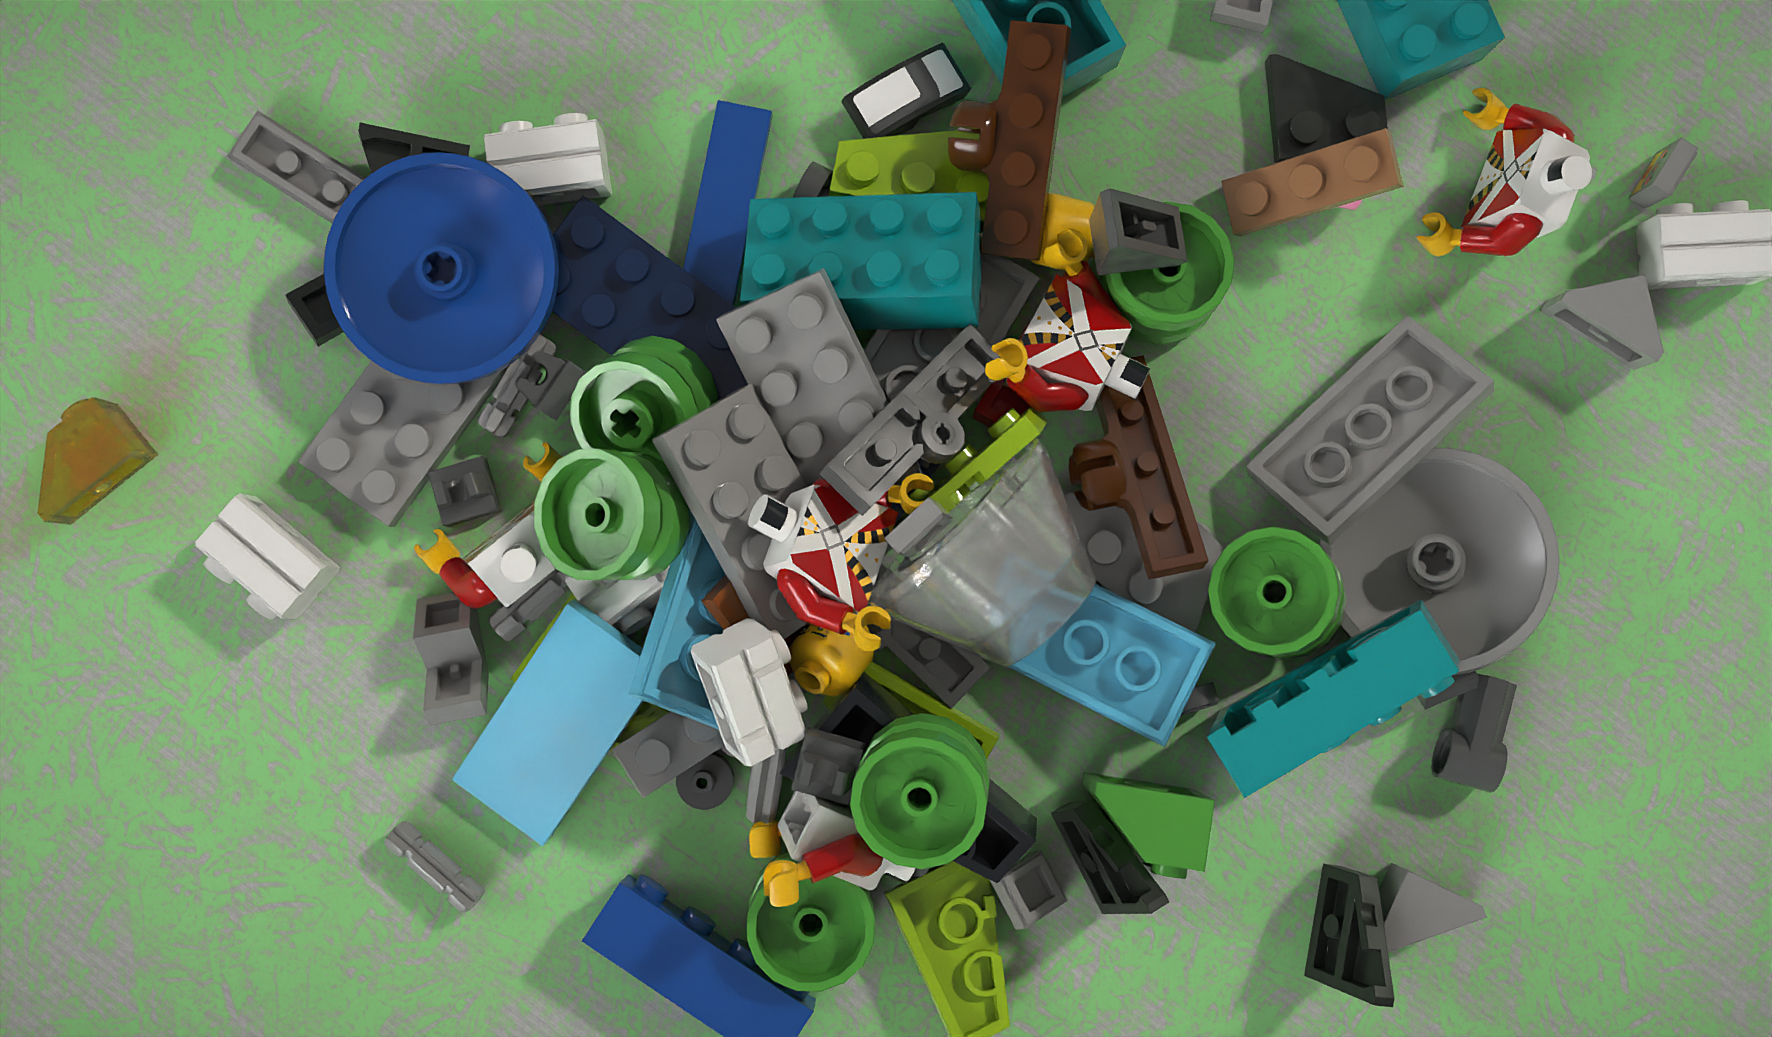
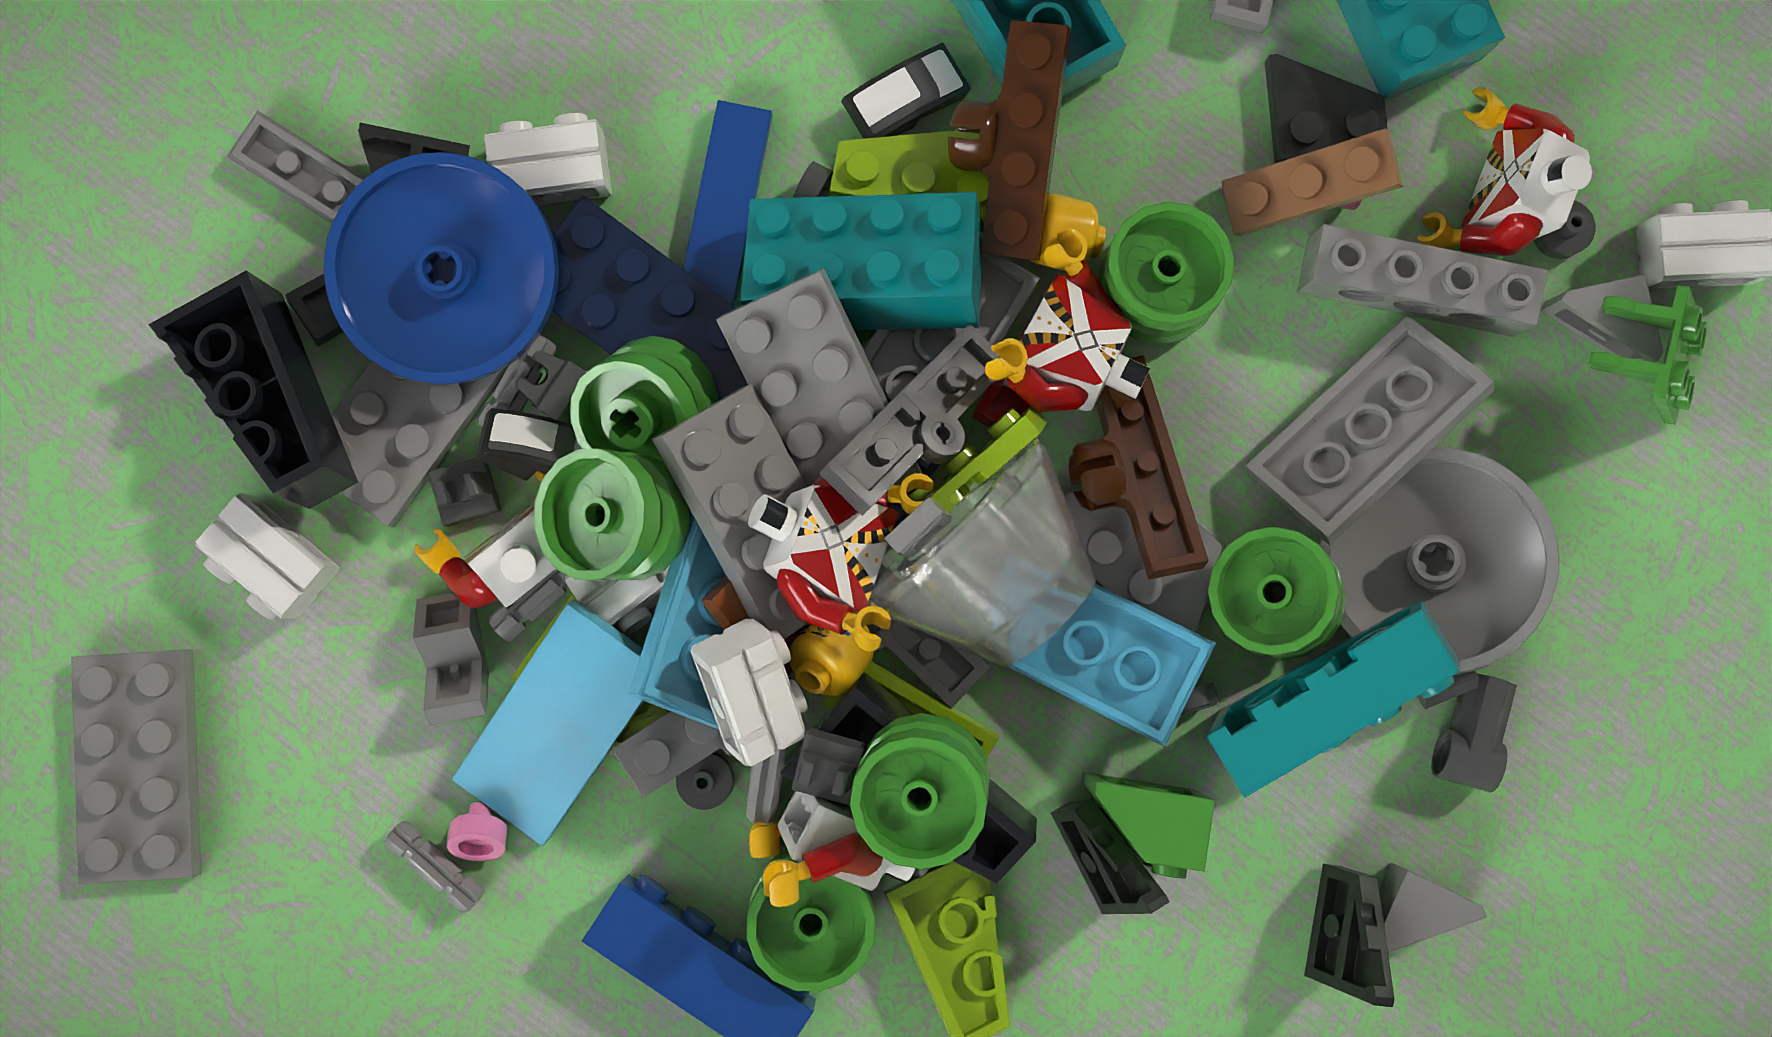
(88, 459): clear yellow slope -> none
(135, 766): none -> light grey plate
(261, 384): none -> black wedge
(477, 834): none -> bright pink tile
(524, 442): none -> slope
(1029, 890): light grey tile -> none
(1135, 233): dark grey slope -> none
(1422, 281): none -> light grey brick
(1572, 236): none -> dark grey tile
(1664, 173): light grey tile -> none
(1687, 337): none -> bright green plate

